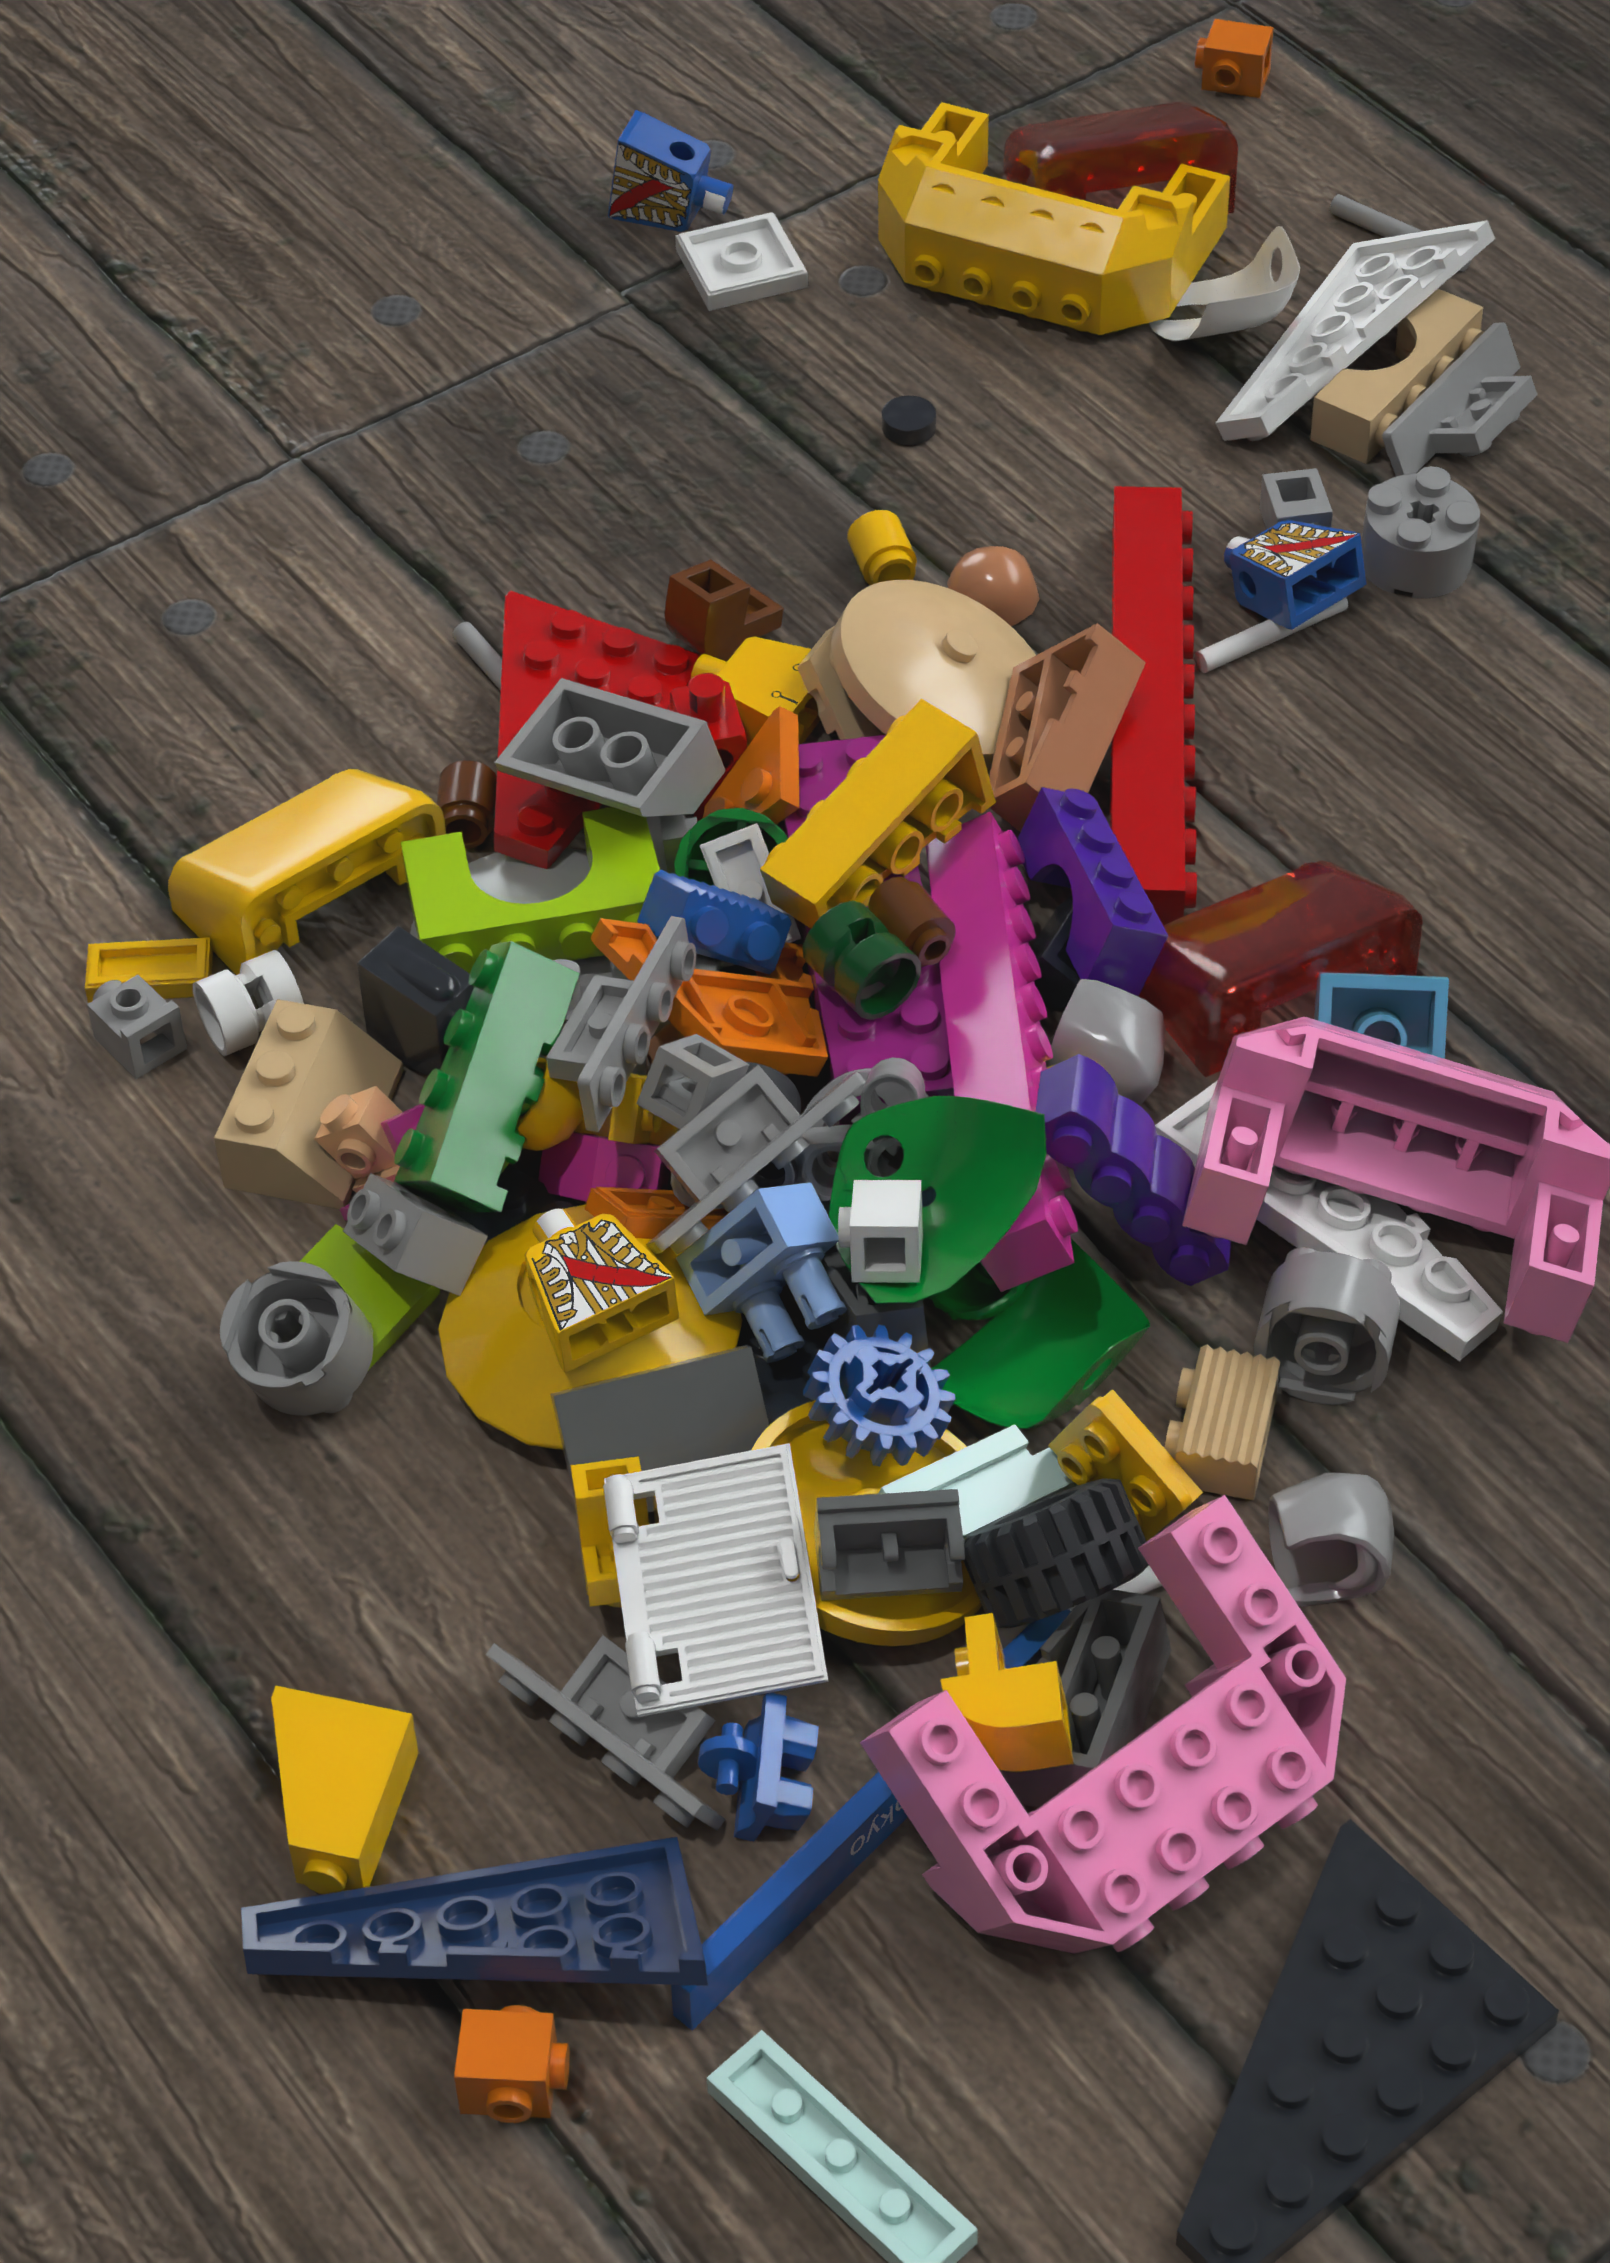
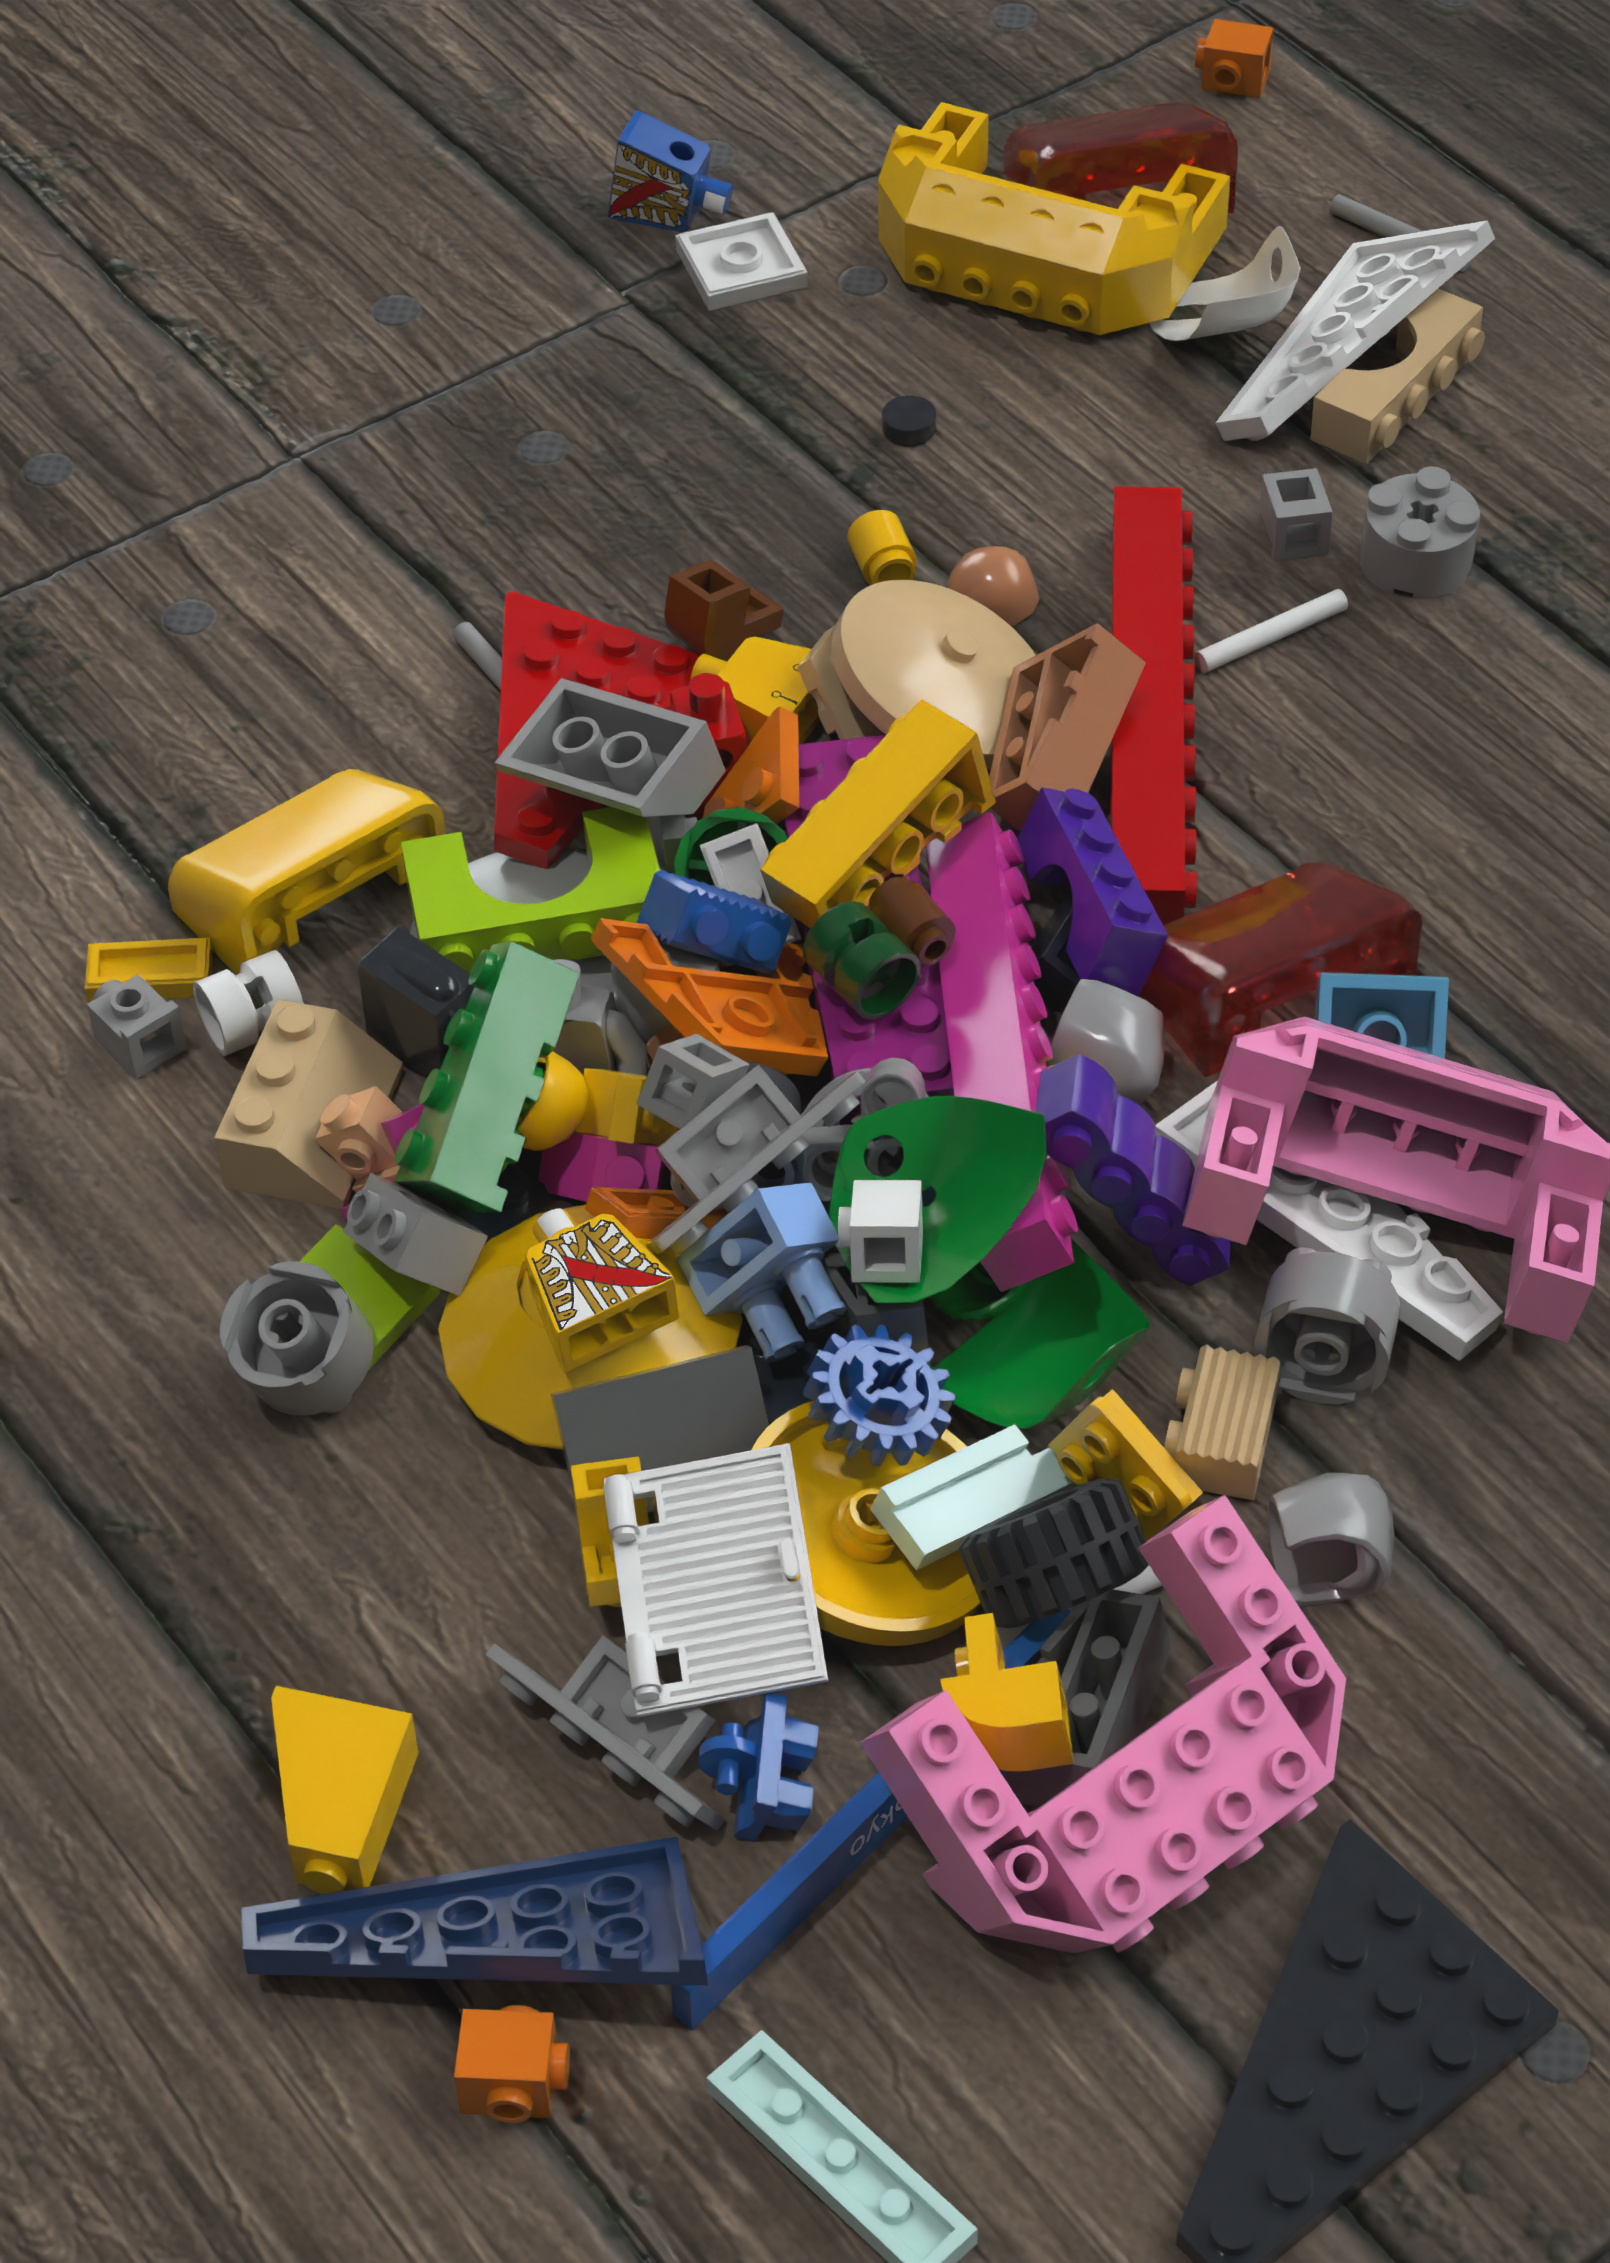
(468, 800): reddish brown brick -> none
(615, 1024): light grey bracket -> none
(889, 1544): dark grey hinge -> none
(1295, 570): blue torso -> none
(1463, 405): light grey bracket -> none

